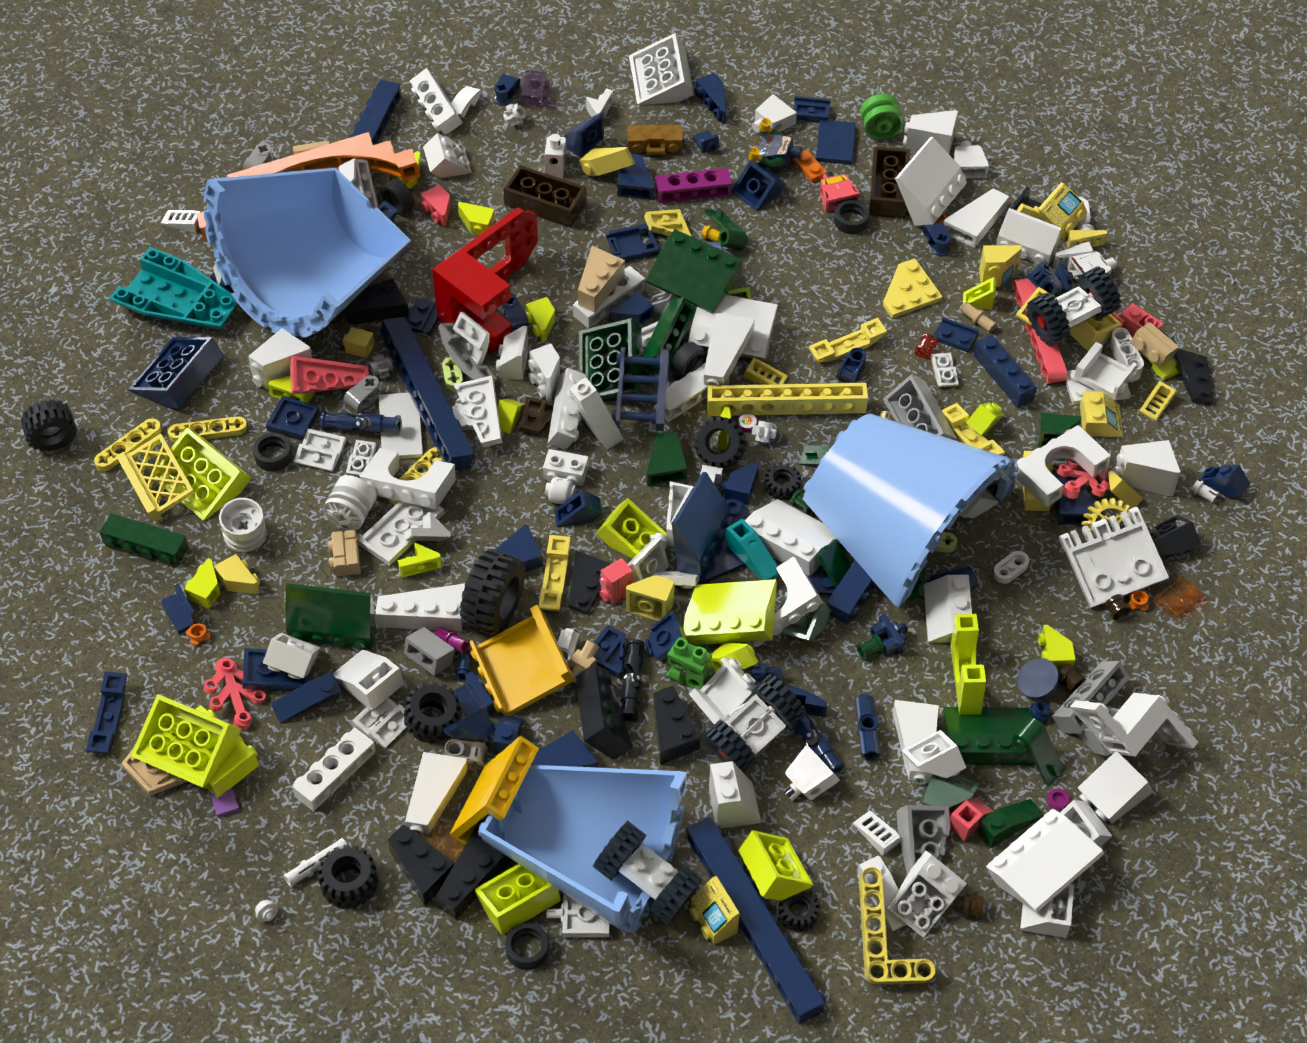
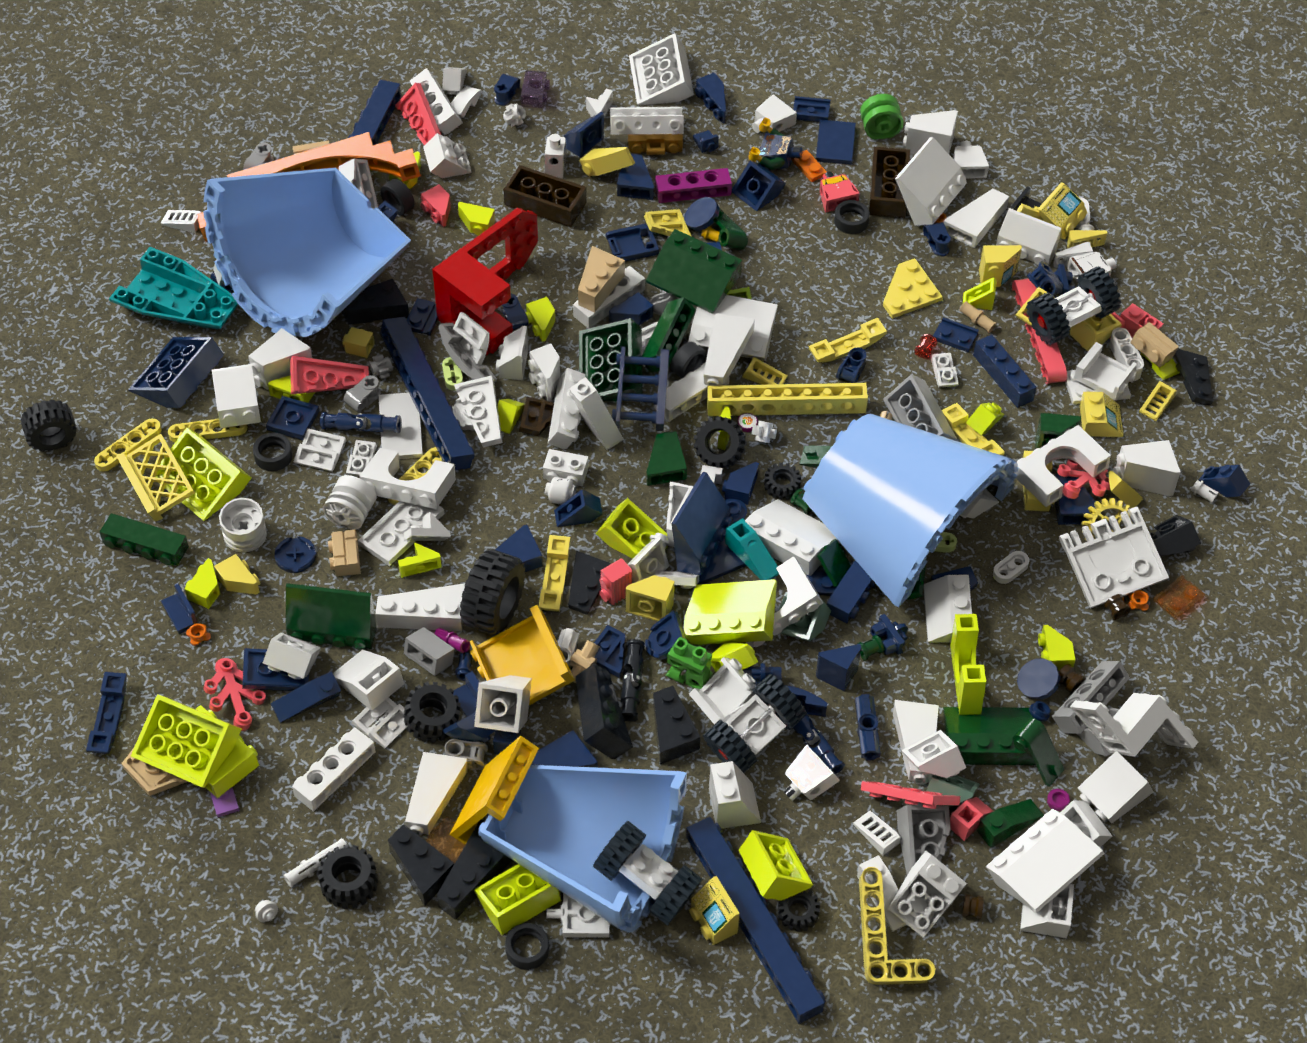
(236, 396): none -> white slope
(295, 554): none -> dark blue tile
(418, 112): none -> coral wing
(453, 79): none -> white arch
(503, 703): none -> white slope
(646, 120): none -> white fence
(701, 213): none -> dark blue tile
(838, 665): none -> dark blue slope
(911, 795): none -> coral wing

